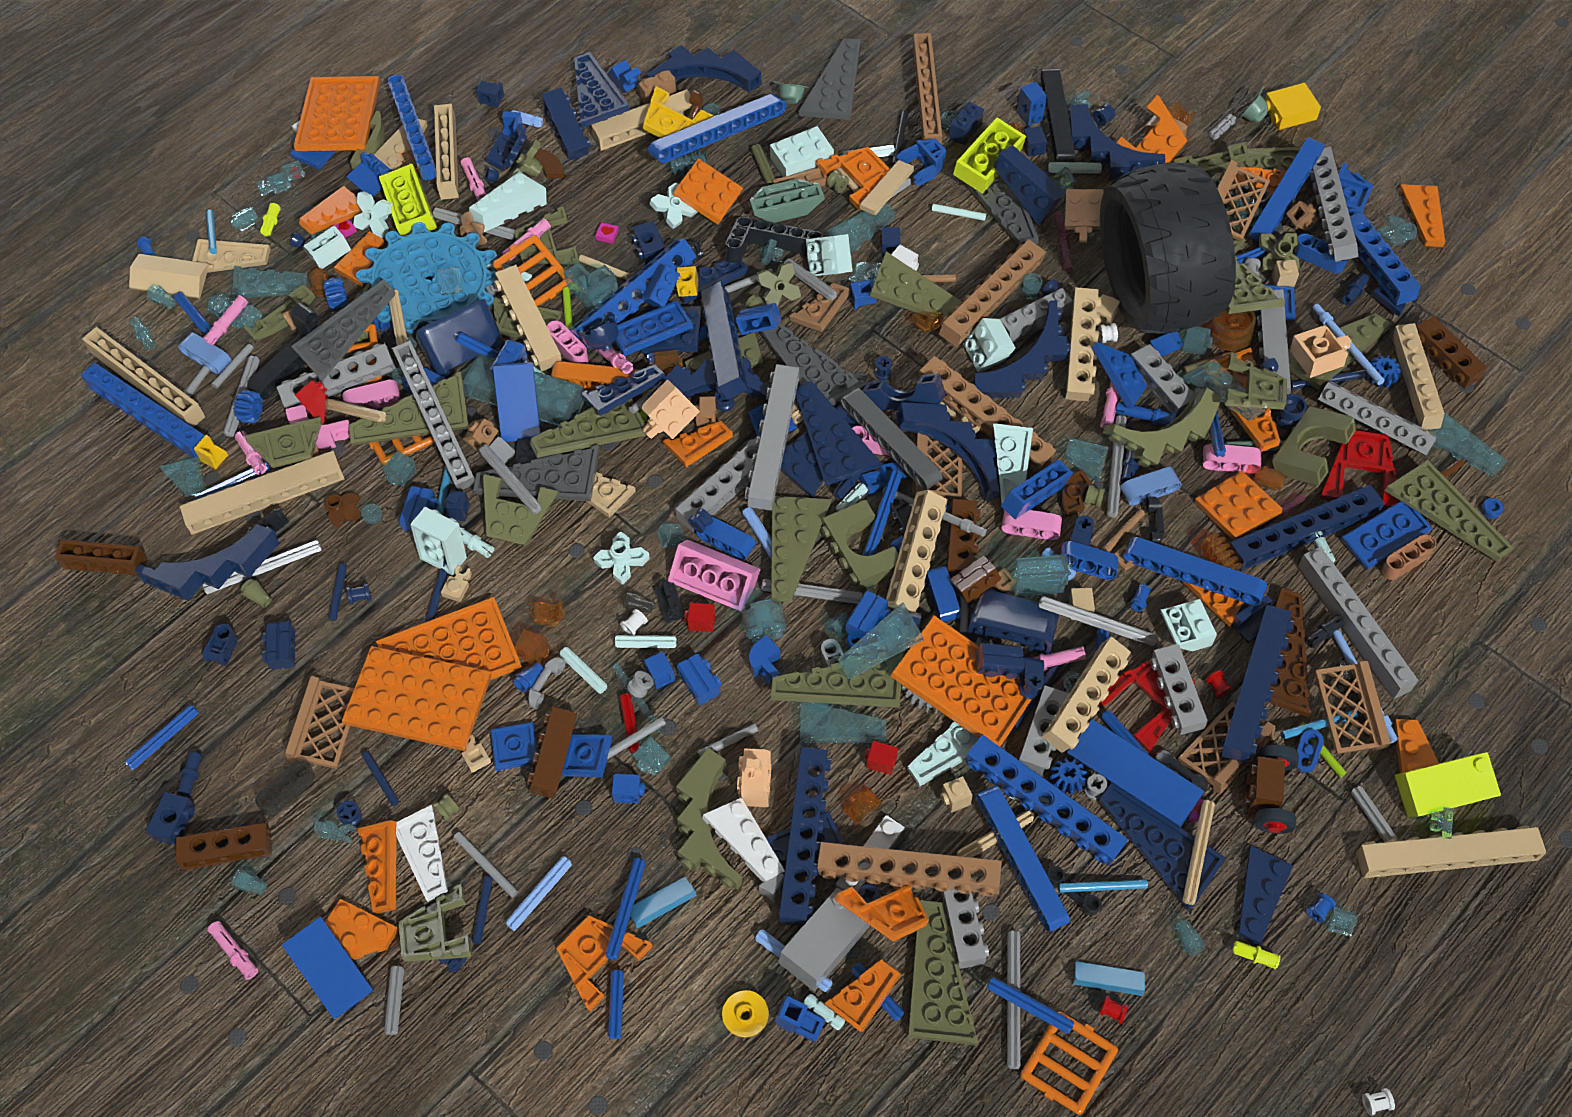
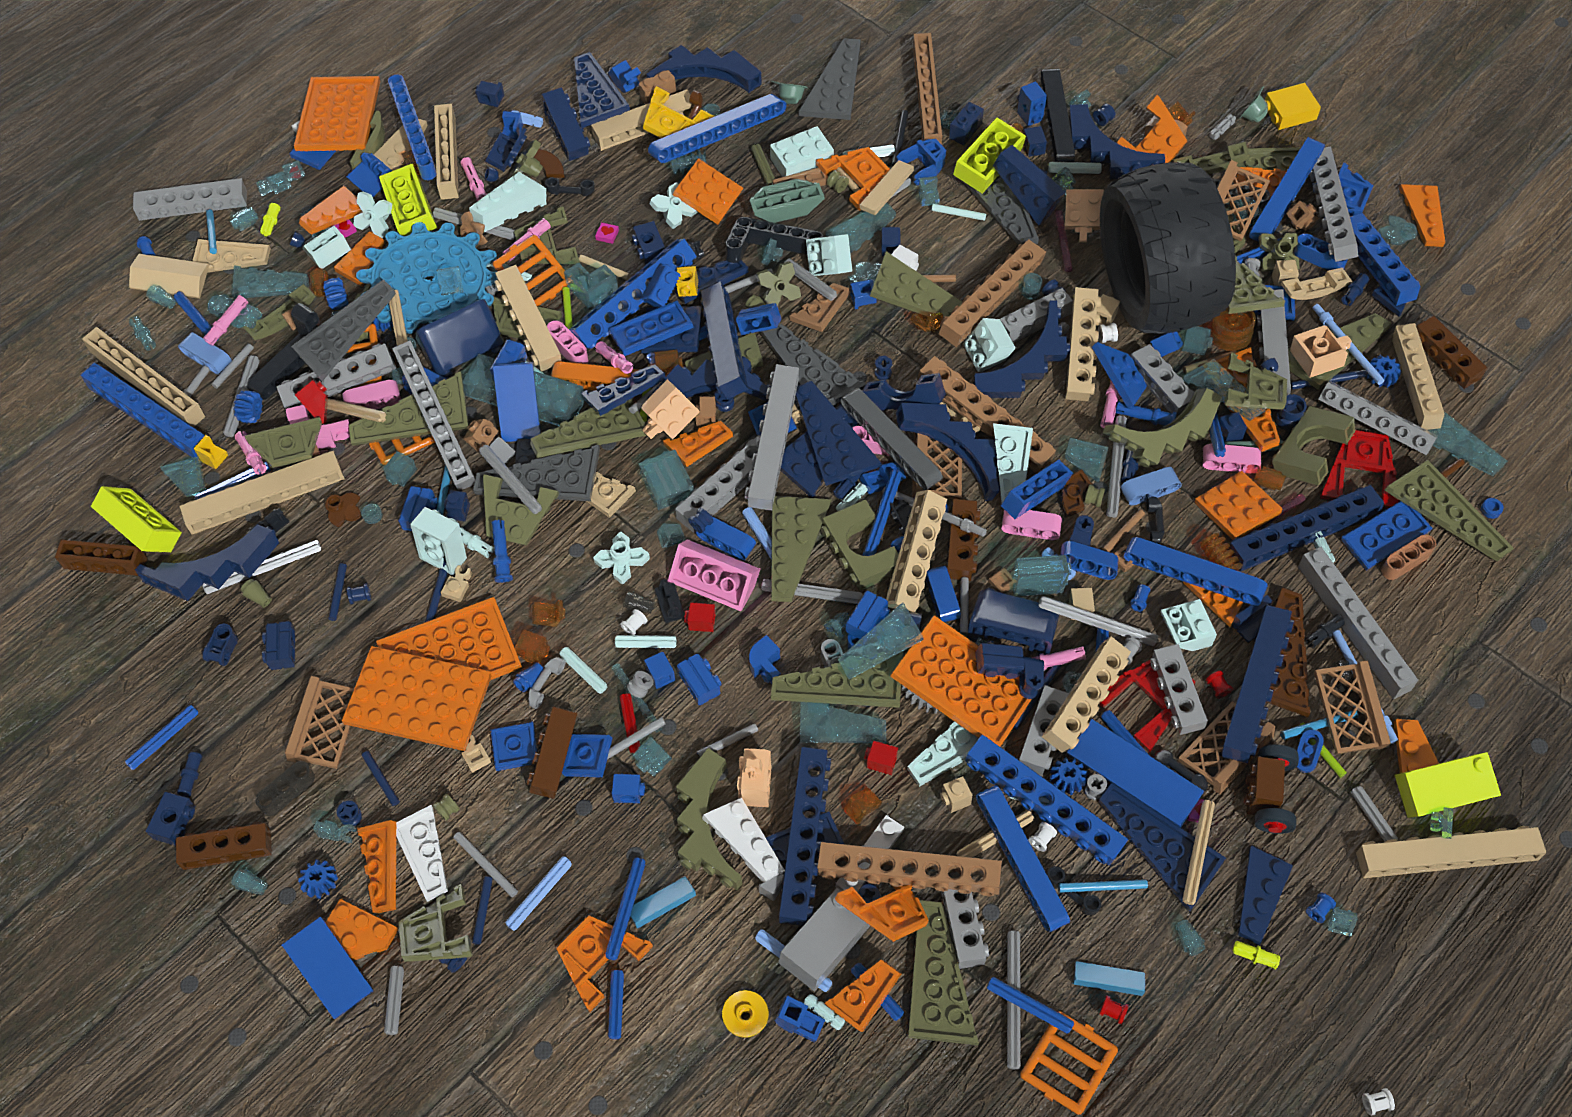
(136, 519): none -> neon yellow brick
(190, 199): none -> light grey brick
(237, 956): bright pink pin -> none
(310, 875): none -> blue gear
(476, 345): blue axle -> none
(501, 558): none -> blue pin
(553, 187): none -> black bar
(600, 334): dark blue cylinder -> none
(666, 479): none -> clear light blue brick
(764, 619): clear light blue brick -> none
(928, 191): none -> clear light blue panel
(976, 579): reddish brown brick -> none
(1042, 836): none -> white bush
(1132, 645): none -> light grey bush
(1232, 427): none -> dark blue brick
(1317, 287): none -> tan slope

